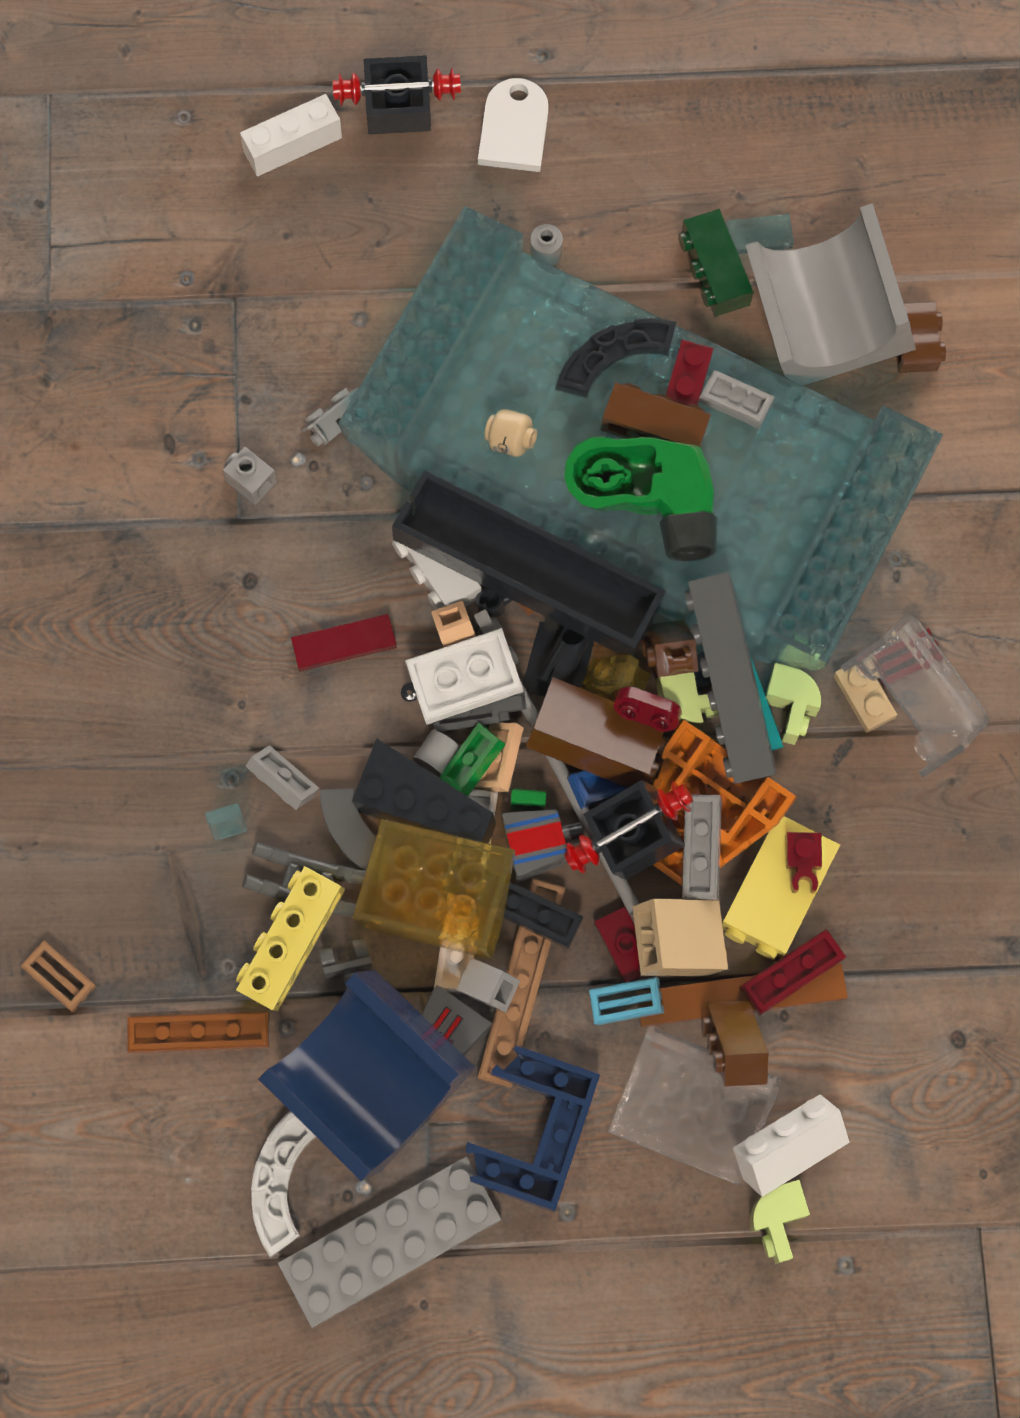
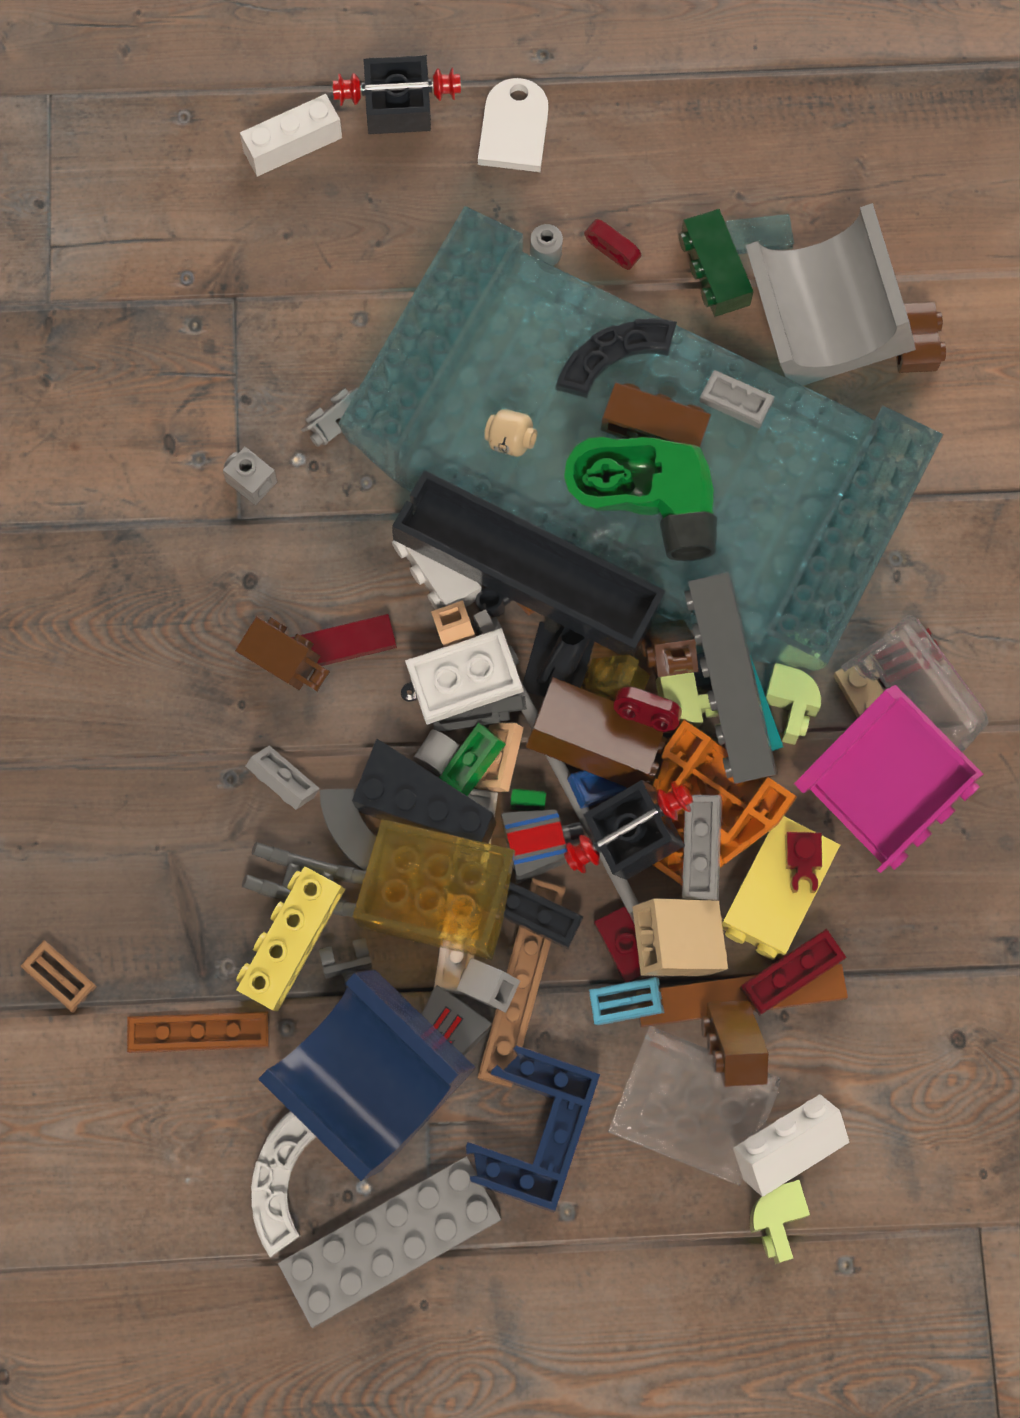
(226, 821): clear light blue tile -> none
(282, 655): none -> reddish brown brick
(612, 244): none -> dark red beam
(689, 373): dark red plate -> none
(891, 777): none -> dark pink panel

